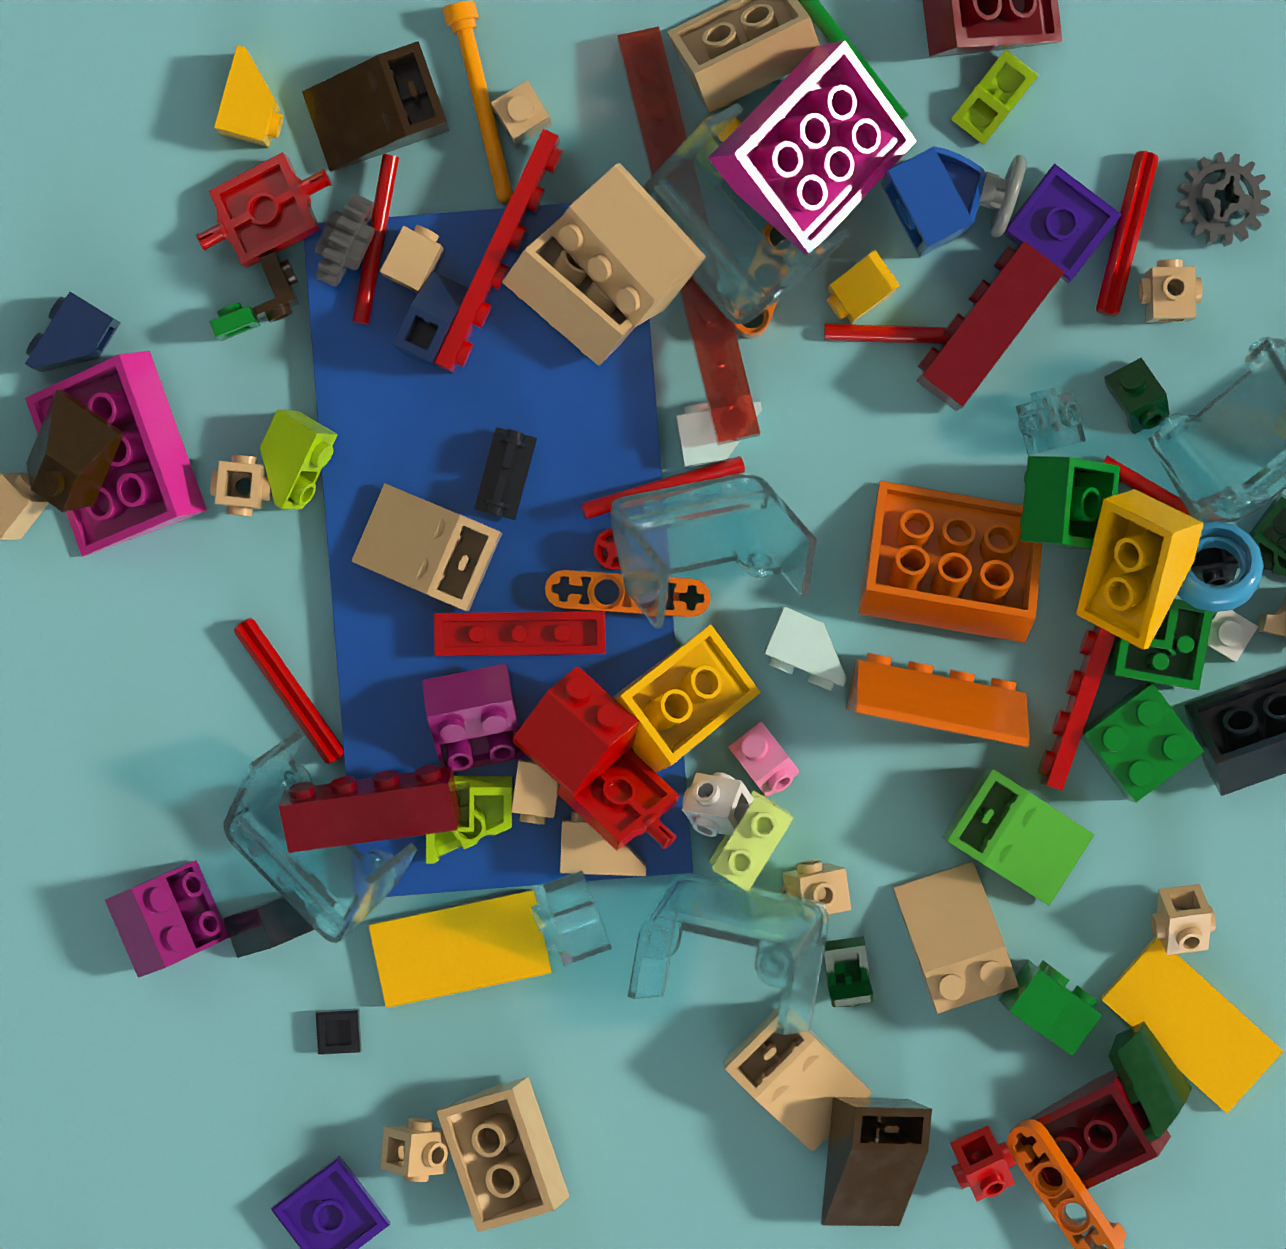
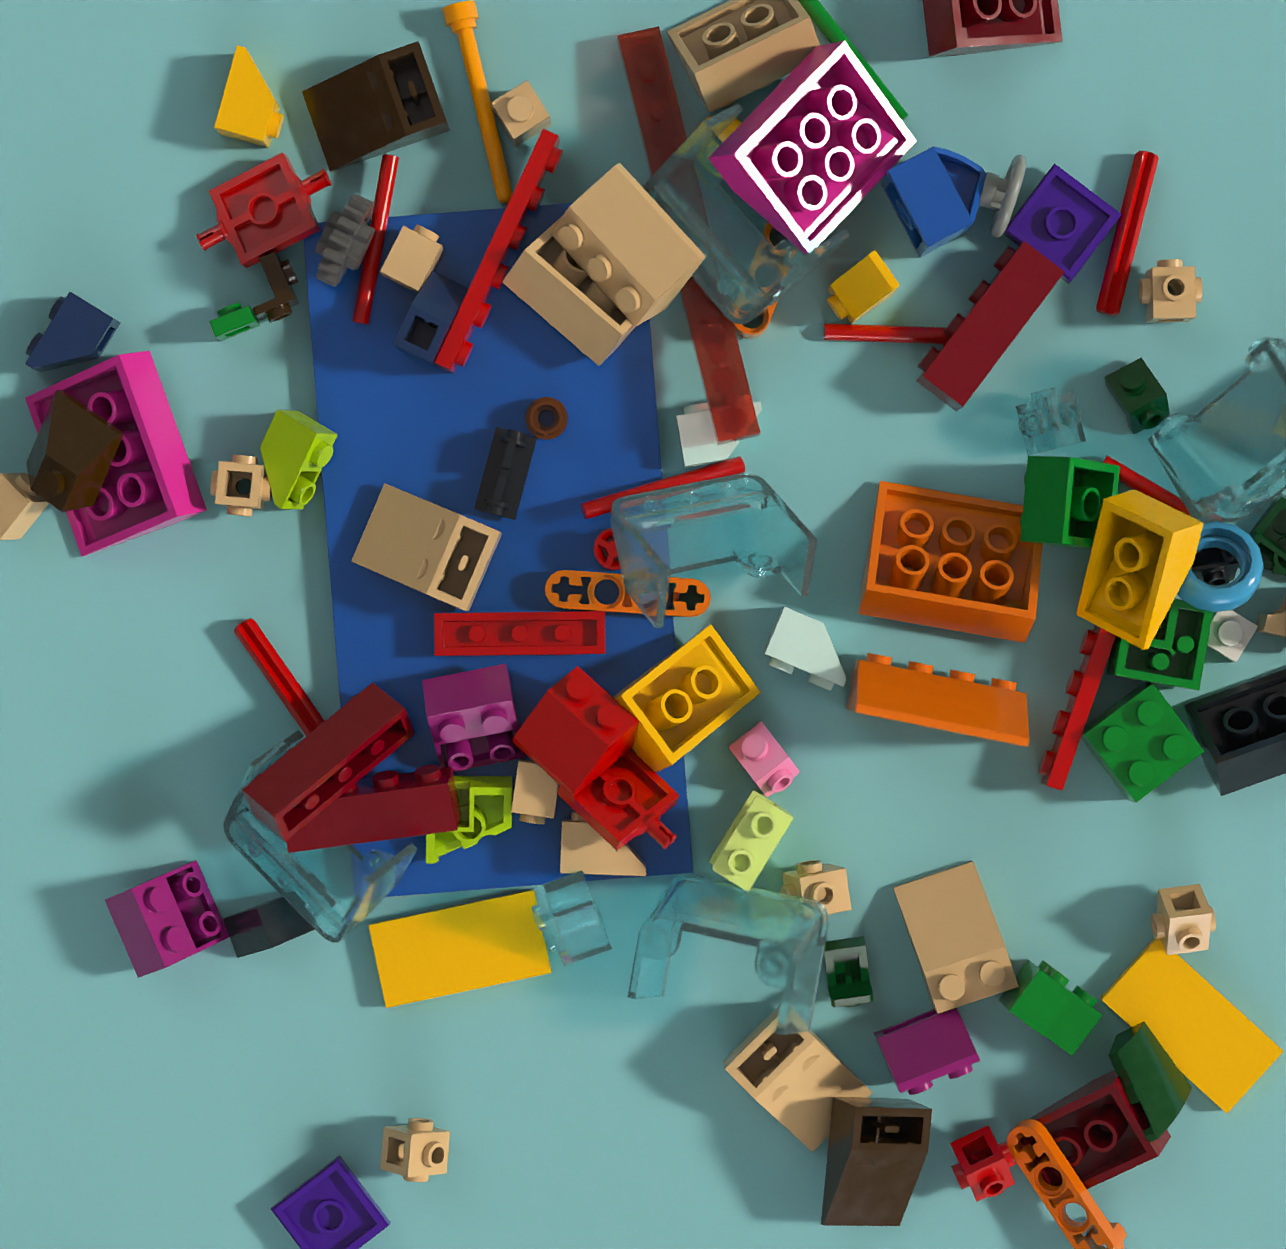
(328, 761): none -> dark red brick
(338, 1031): black tile -> none
(503, 1155): tan slope -> none
(539, 406): none -> reddish brown plate
(715, 803): white brick -> none
(926, 1050): none -> magenta slope
(995, 96): lime slope -> none
(1018, 835): bright green slope -> none
(1240, 204): dark grey gear -> none

